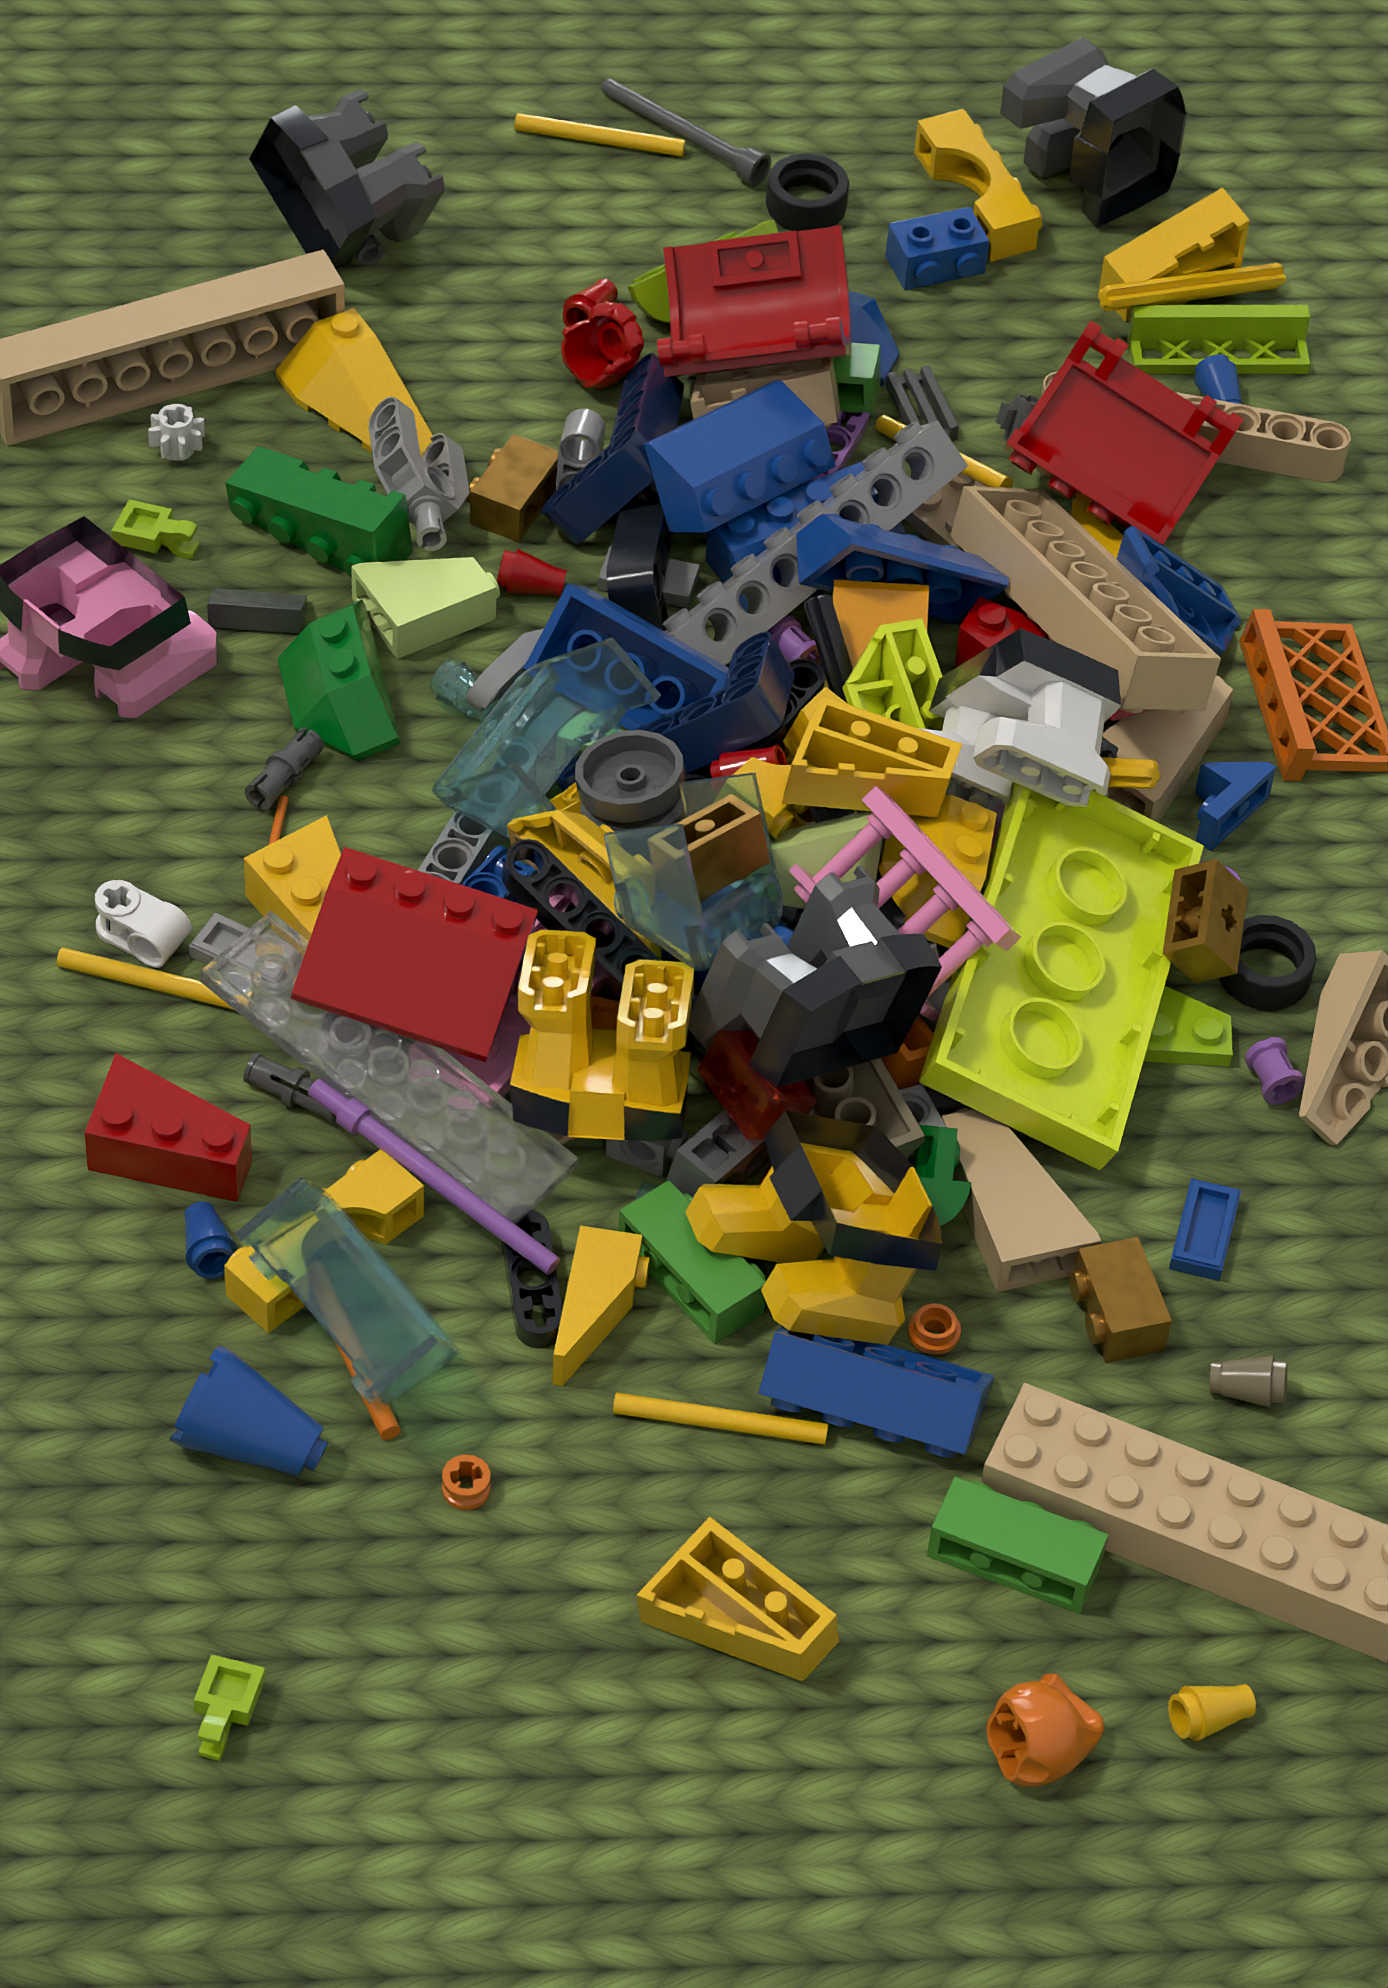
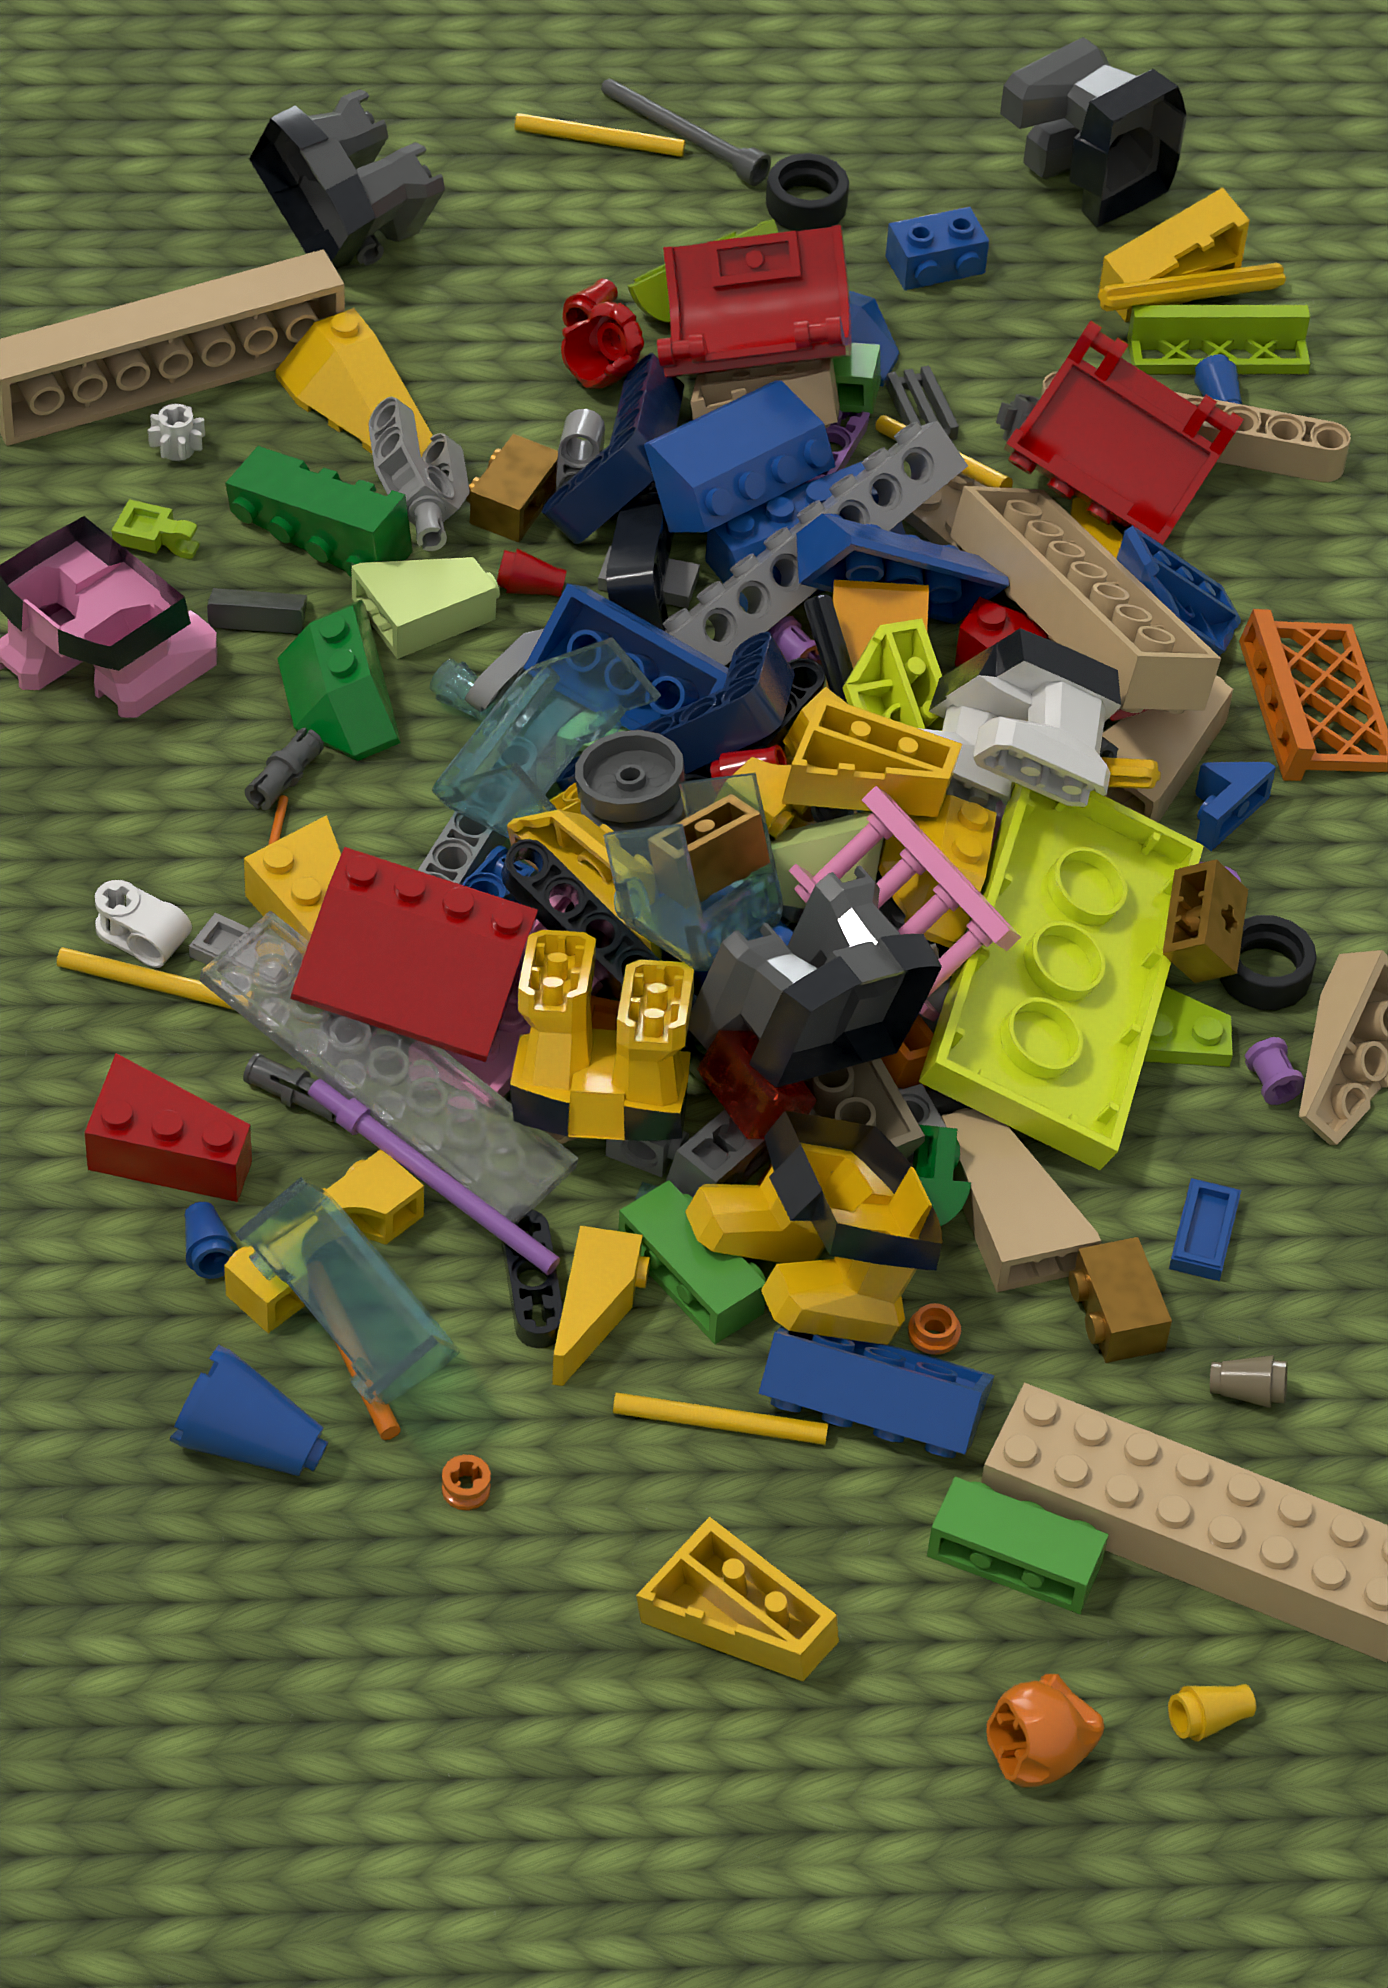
(225, 1696): lime plate -> none
(957, 152): yellow arch -> none

